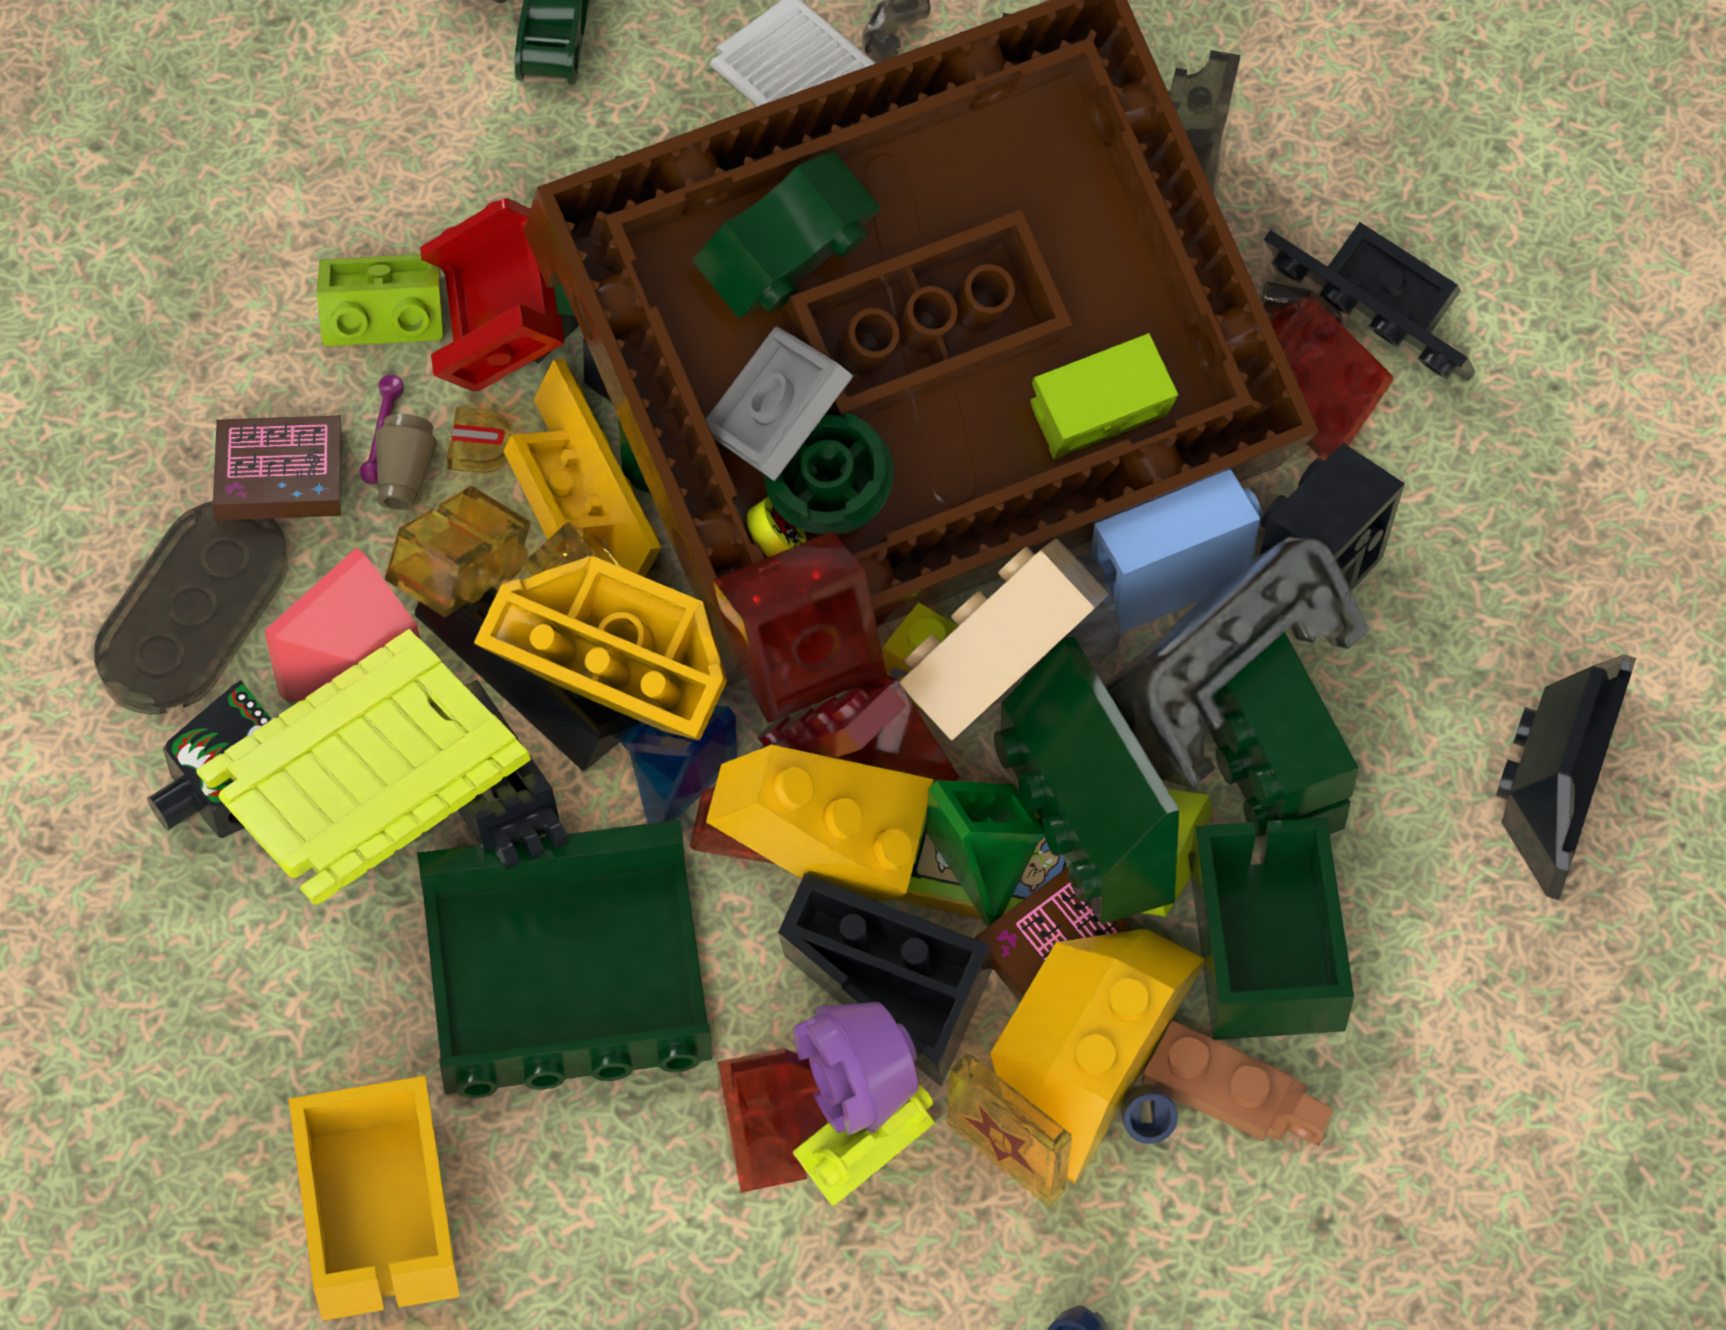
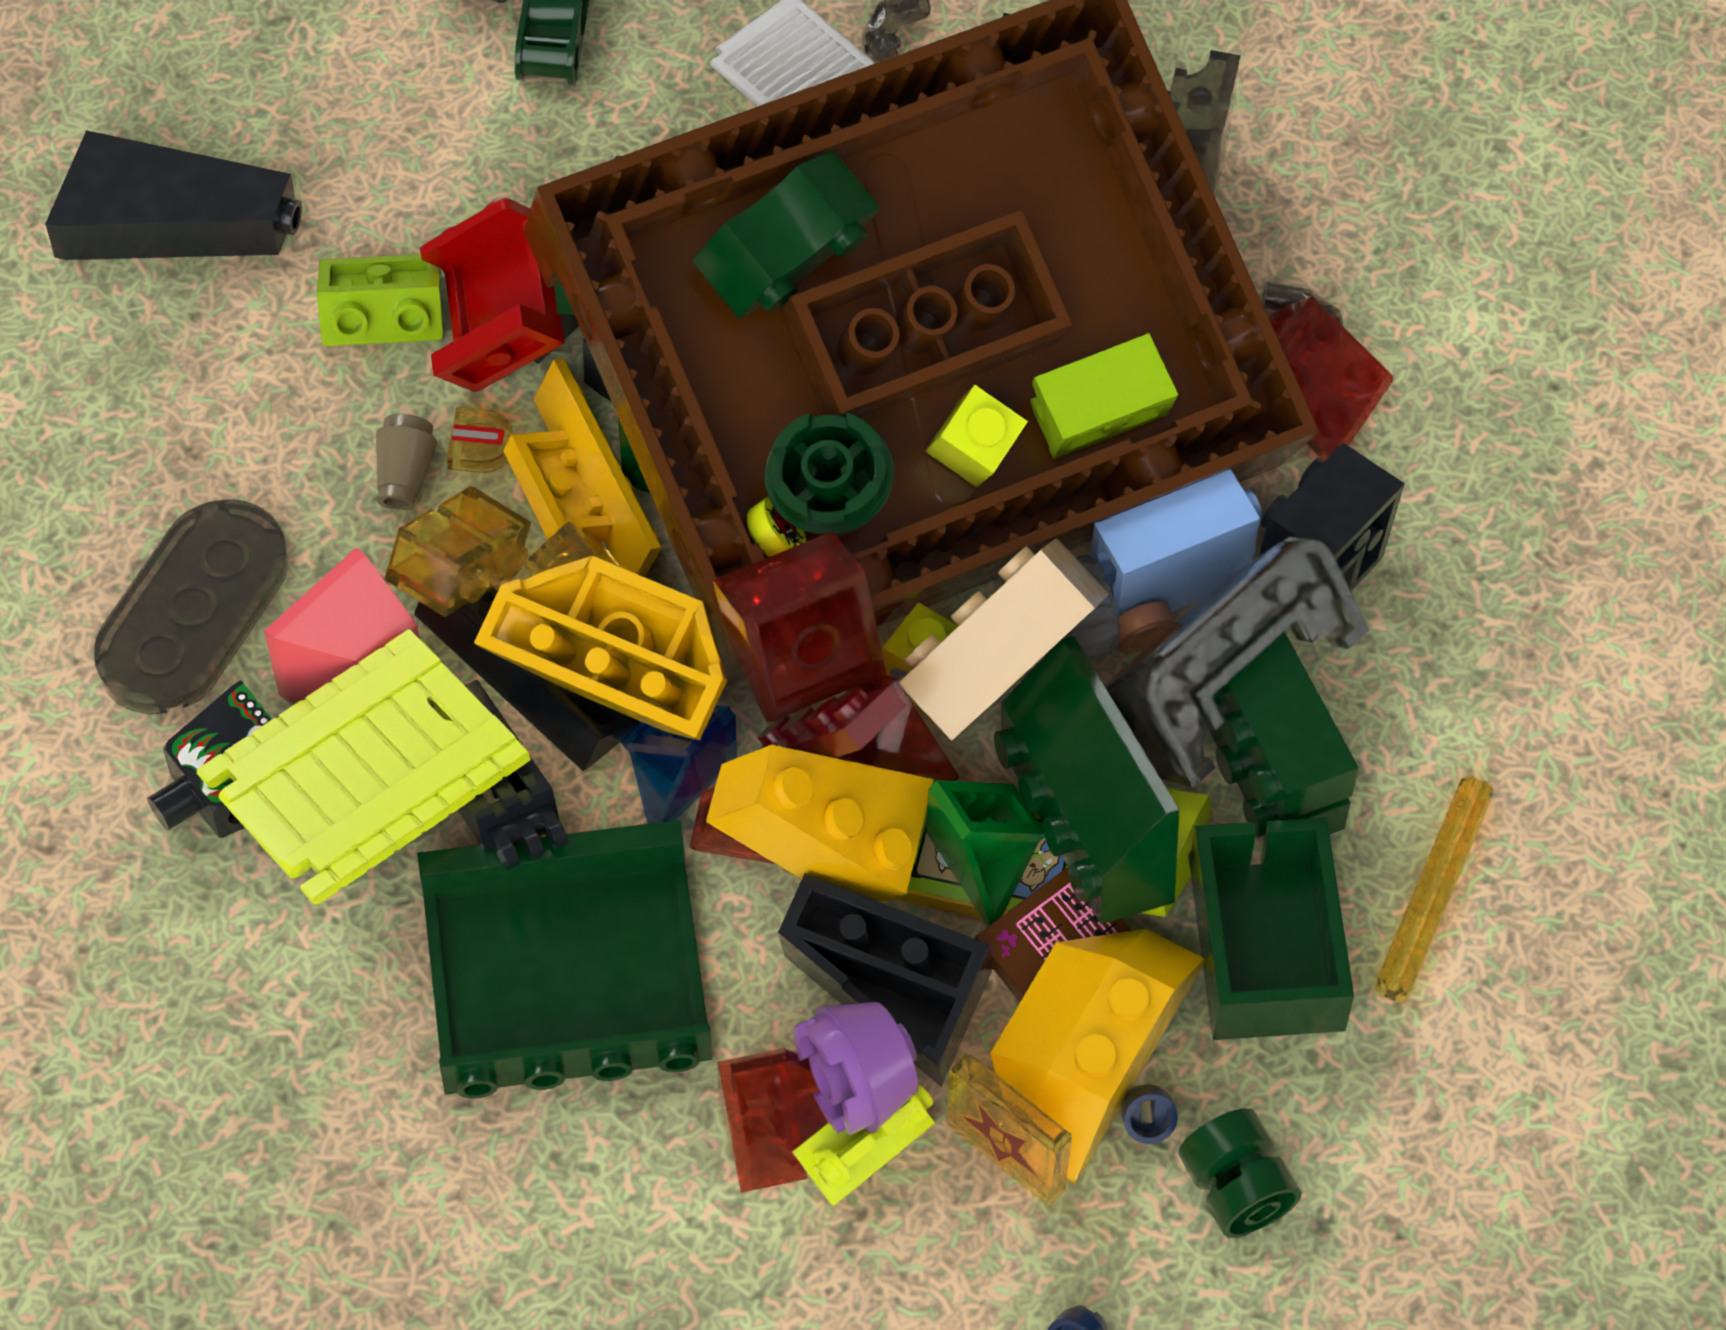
(167, 203): none -> black slope
(277, 468): reddish brown tile -> none
(373, 1197): yellow piece -> none
(390, 389): magenta hinge -> none
(776, 402): light grey tile -> none
(976, 436): none -> neon yellow brick
(1143, 626): none -> nougat tile
(1234, 1087): nougat hinge -> none
(1235, 1164): none -> dark green wheel
(1385, 285): black bracket -> none
(1433, 889): none -> clear yellow axle
(1561, 767): black wedge -> none

